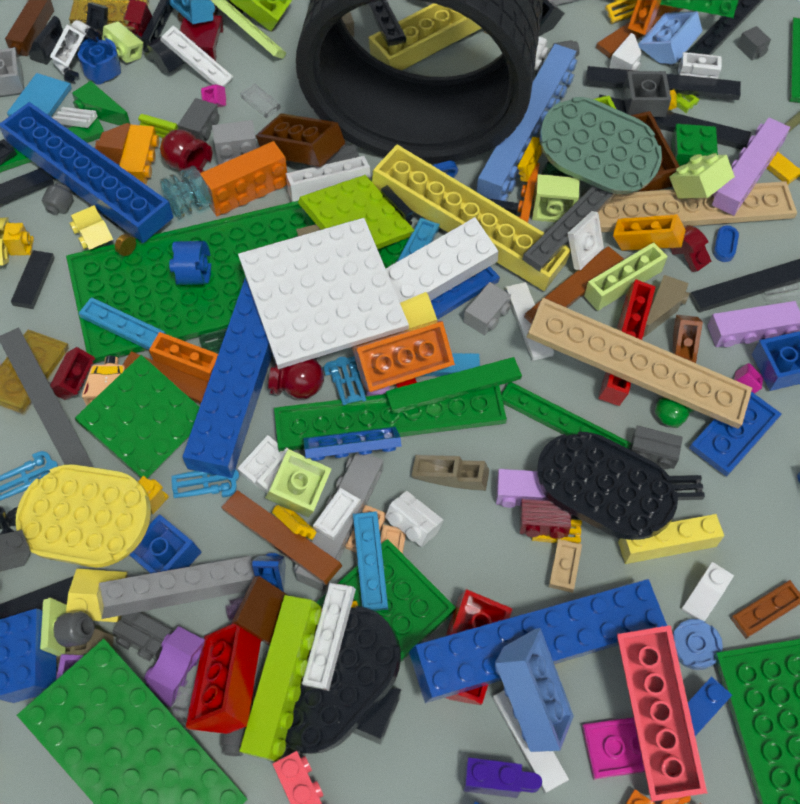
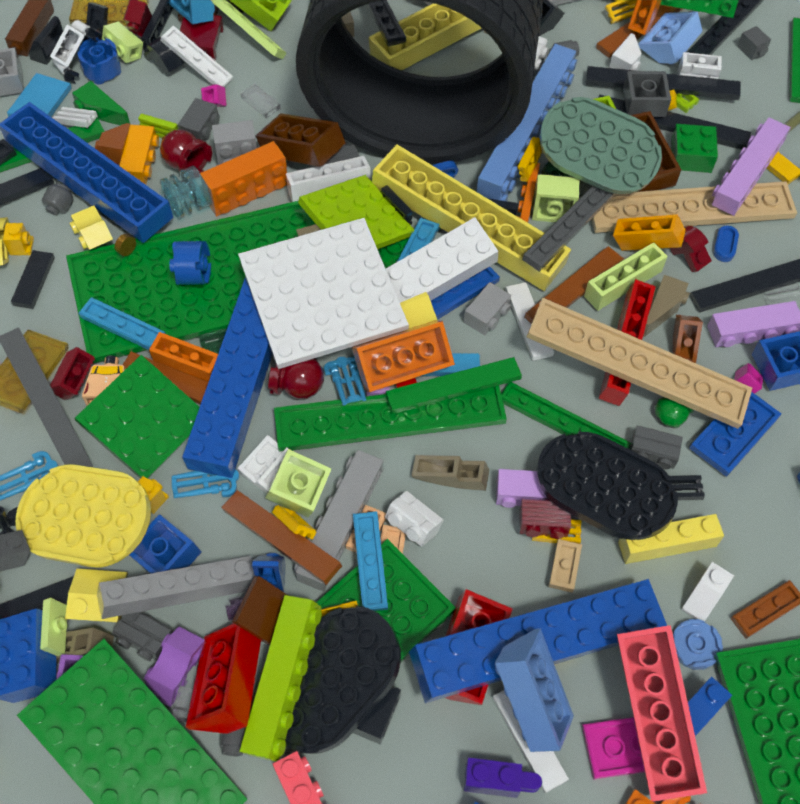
(73, 629): dark grey head -> none
(328, 636): white tile -> none
(337, 514): white tile -> none
(344, 443): blue plate -> none
(585, 240): white tile -> none
(702, 176): yellowish green brick -> none

